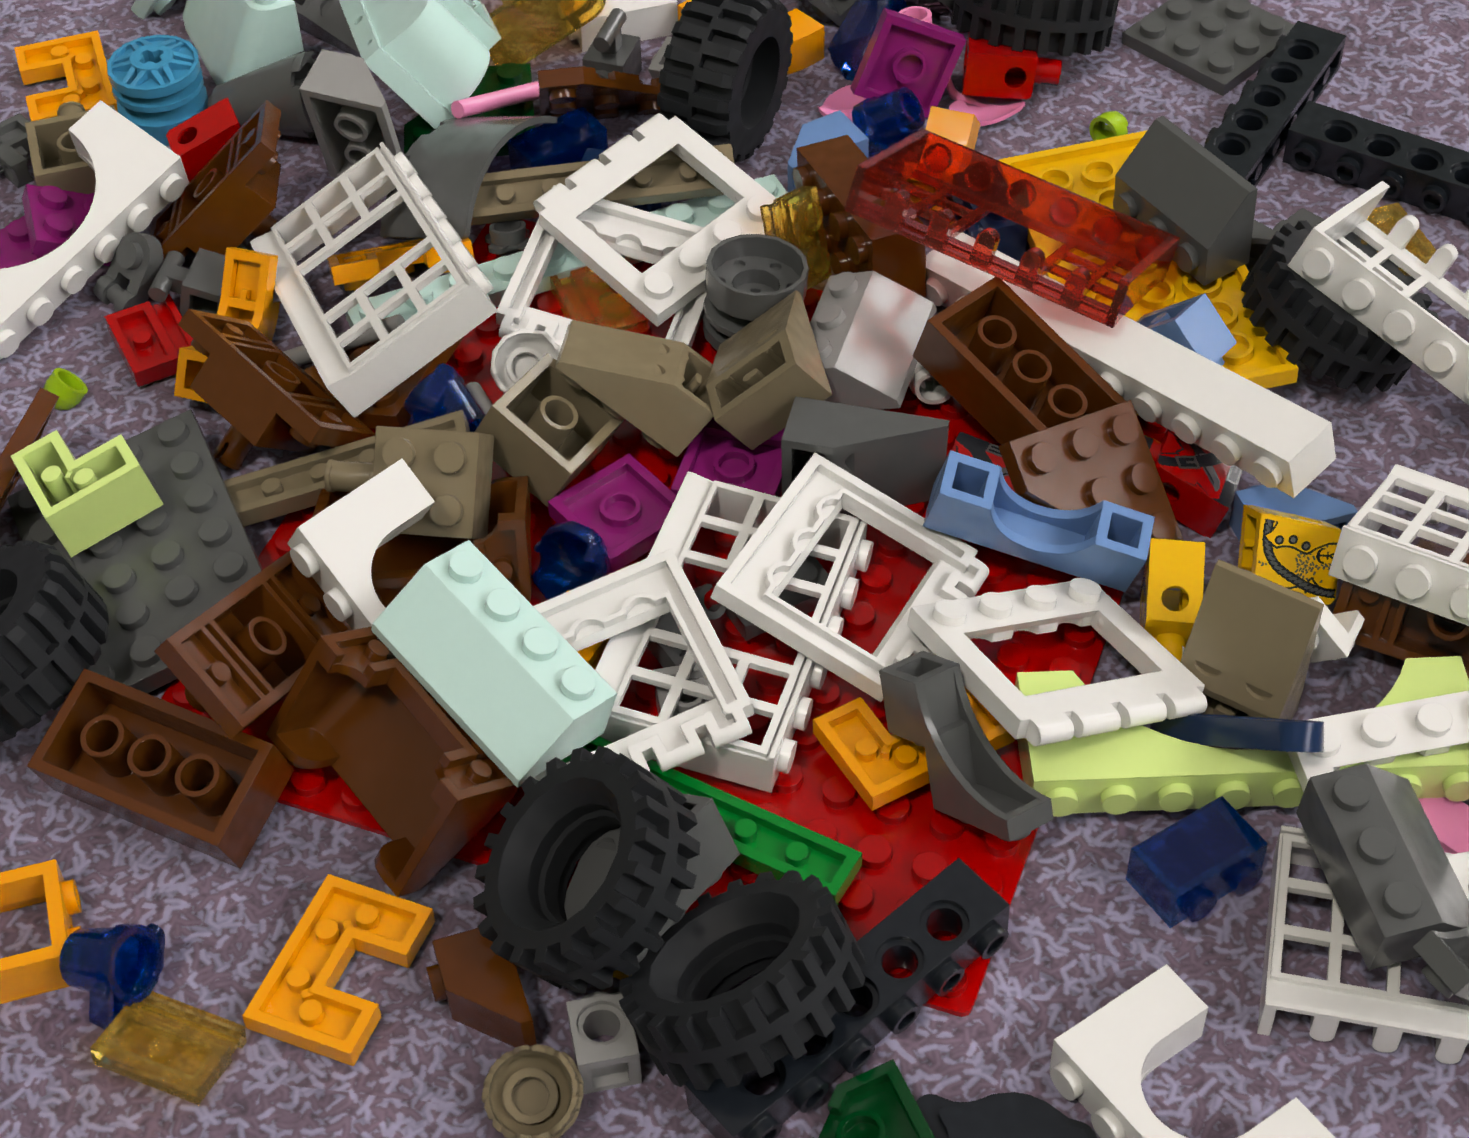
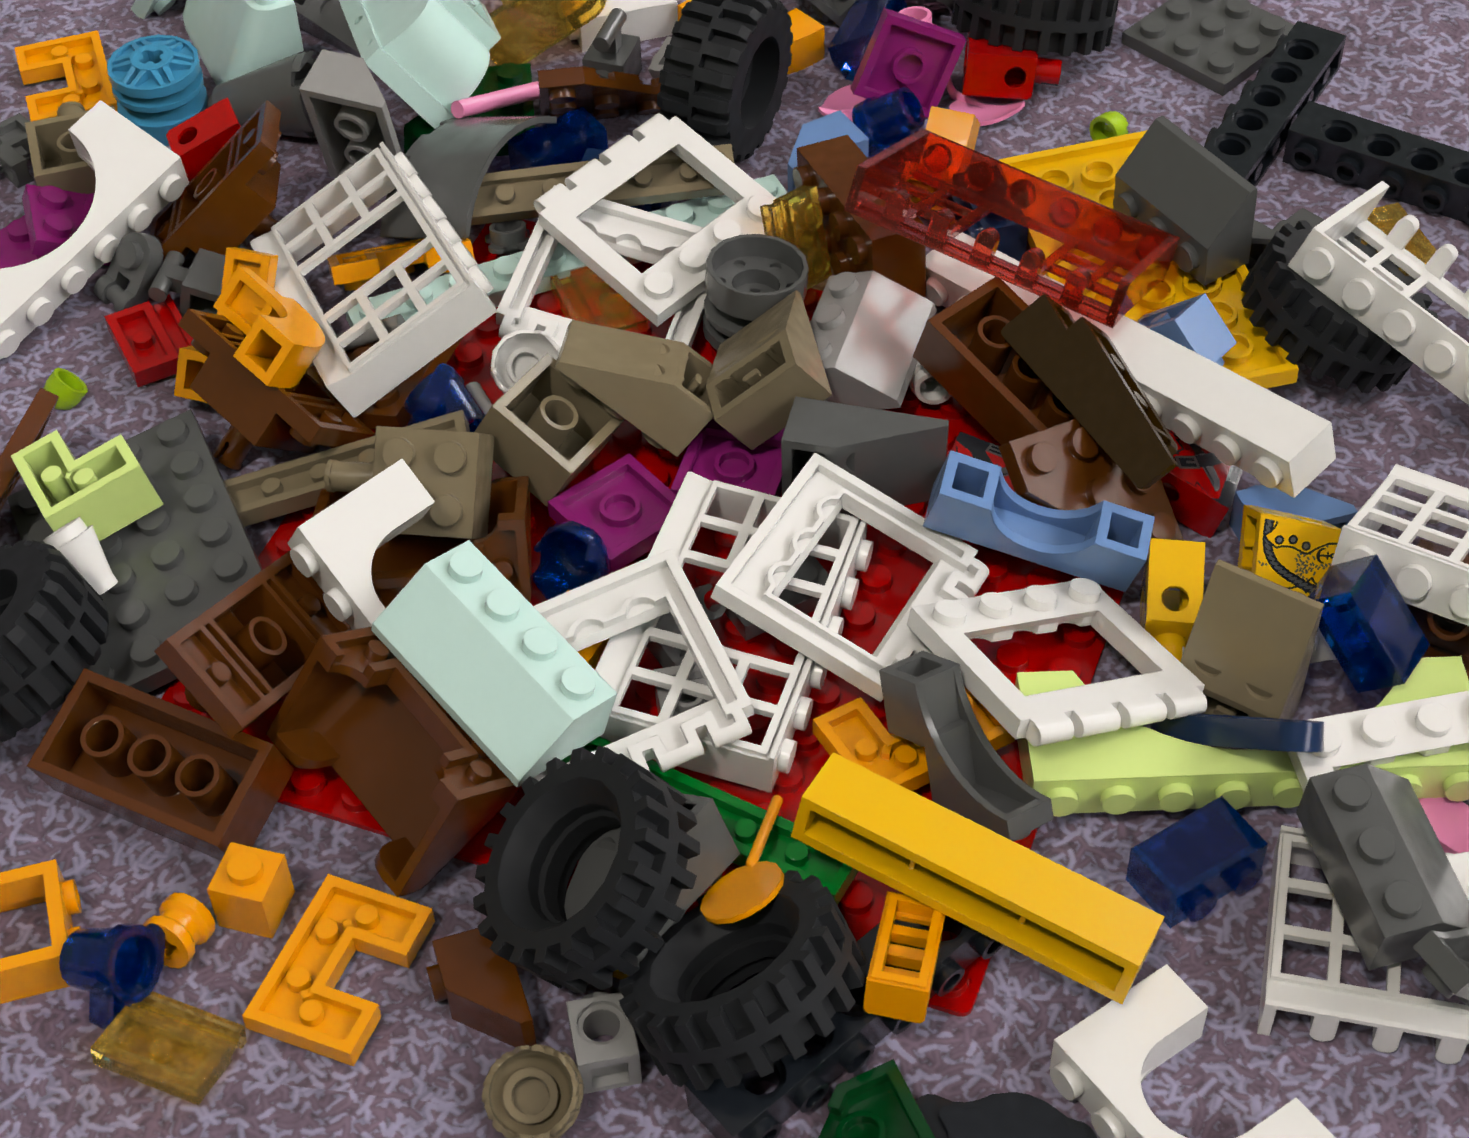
(85, 553): none -> white cone
(185, 925): none -> light orange wheel
(251, 890): none -> light orange brick
(278, 330): none -> light orange arch
(749, 886): none -> light orange piece
(898, 991): none -> light orange slope
(977, 877): none -> yellow brick
(1095, 386): none -> dark brown wedge
(1368, 624): none -> clear blue brick

